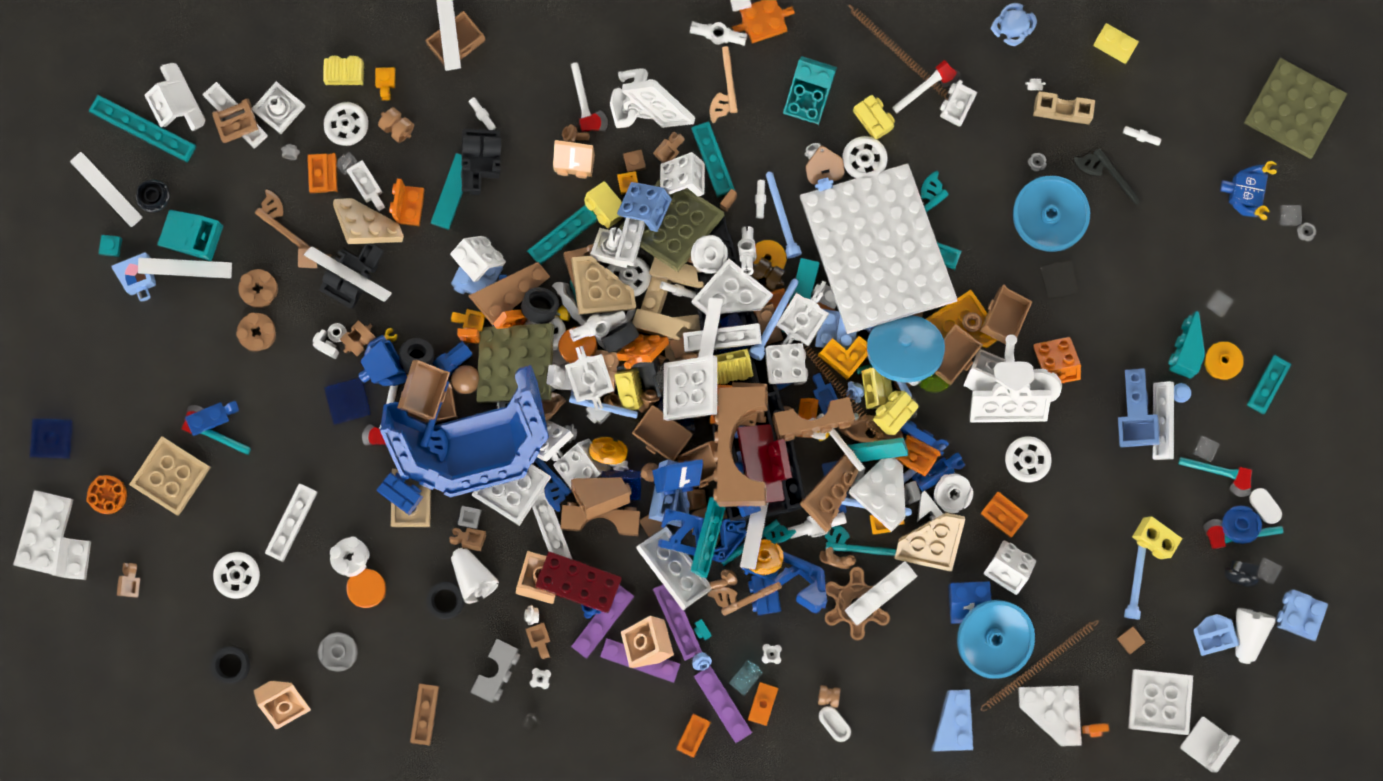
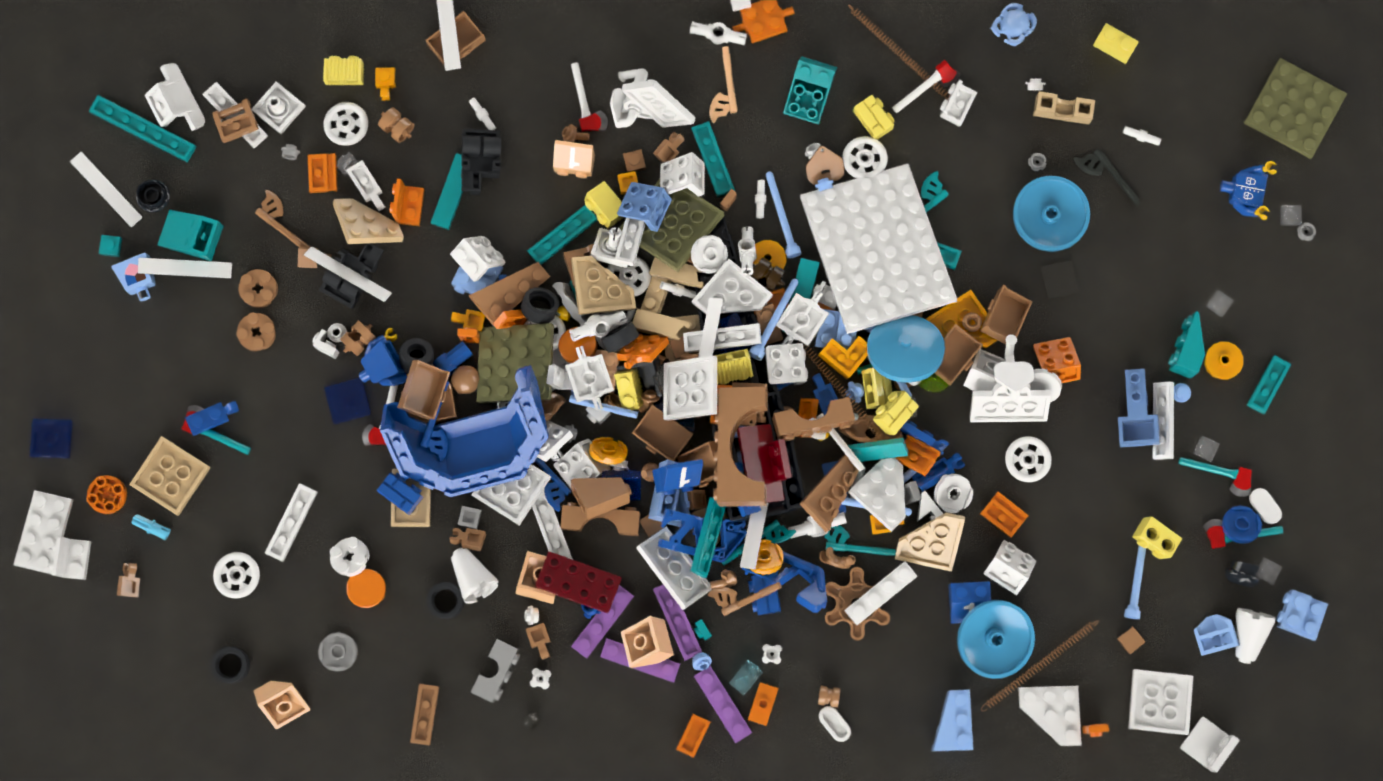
(151, 526): none -> medium azure axle

